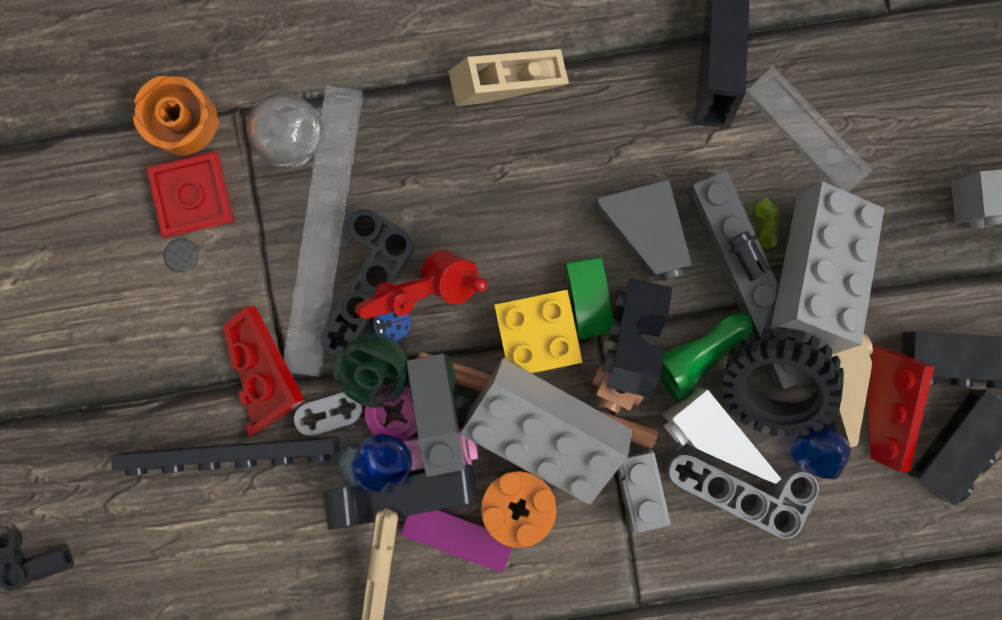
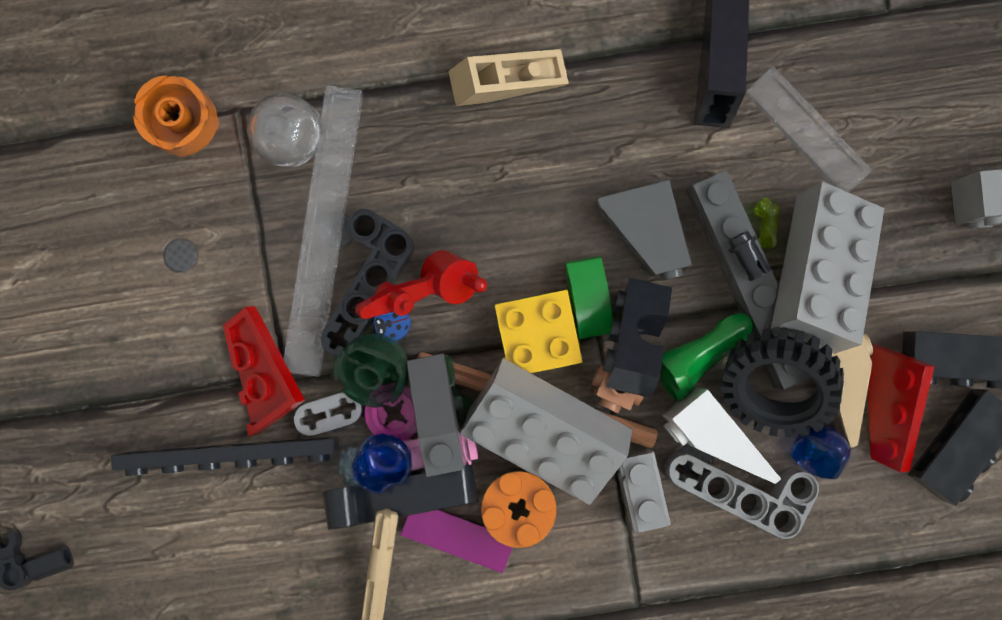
(190, 195): red tile -> none

